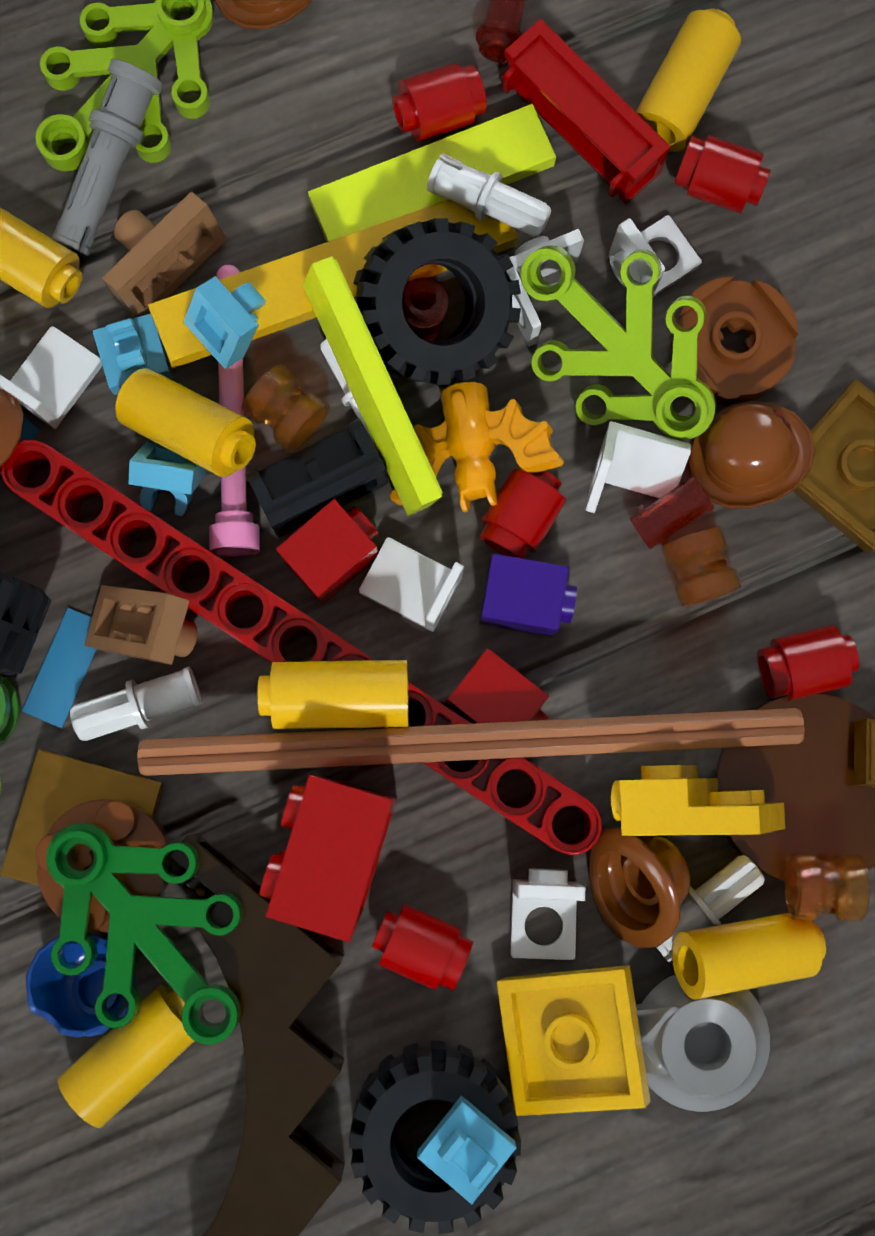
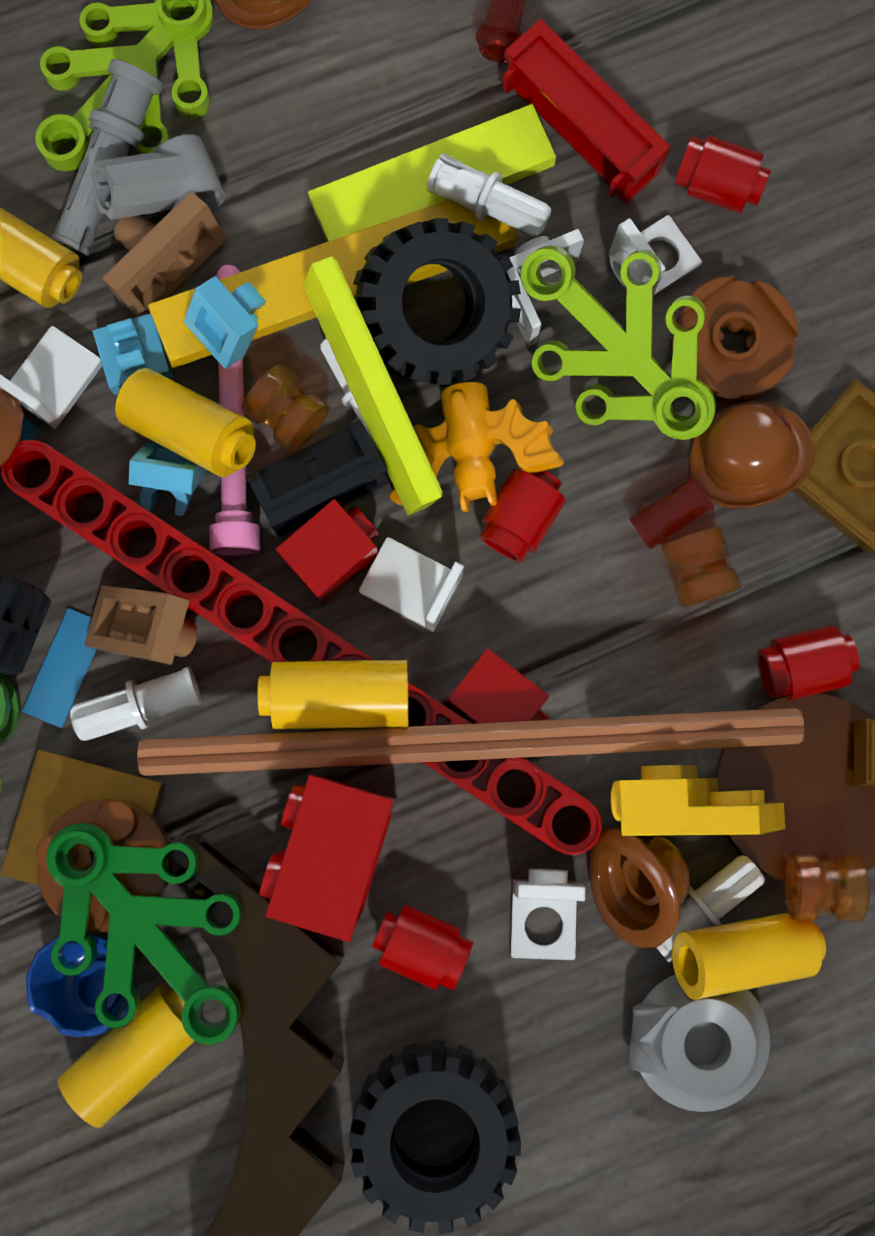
(156, 179): none -> light grey piece
(424, 307): clear red pin -> none
(439, 101): red brick -> none
(466, 1150): medium azure tile -> none
(527, 596): dark purple brick -> none
(573, 1041): yellow plate -> none
(637, 463): white bracket -> none
(690, 75): yellow brick -> none

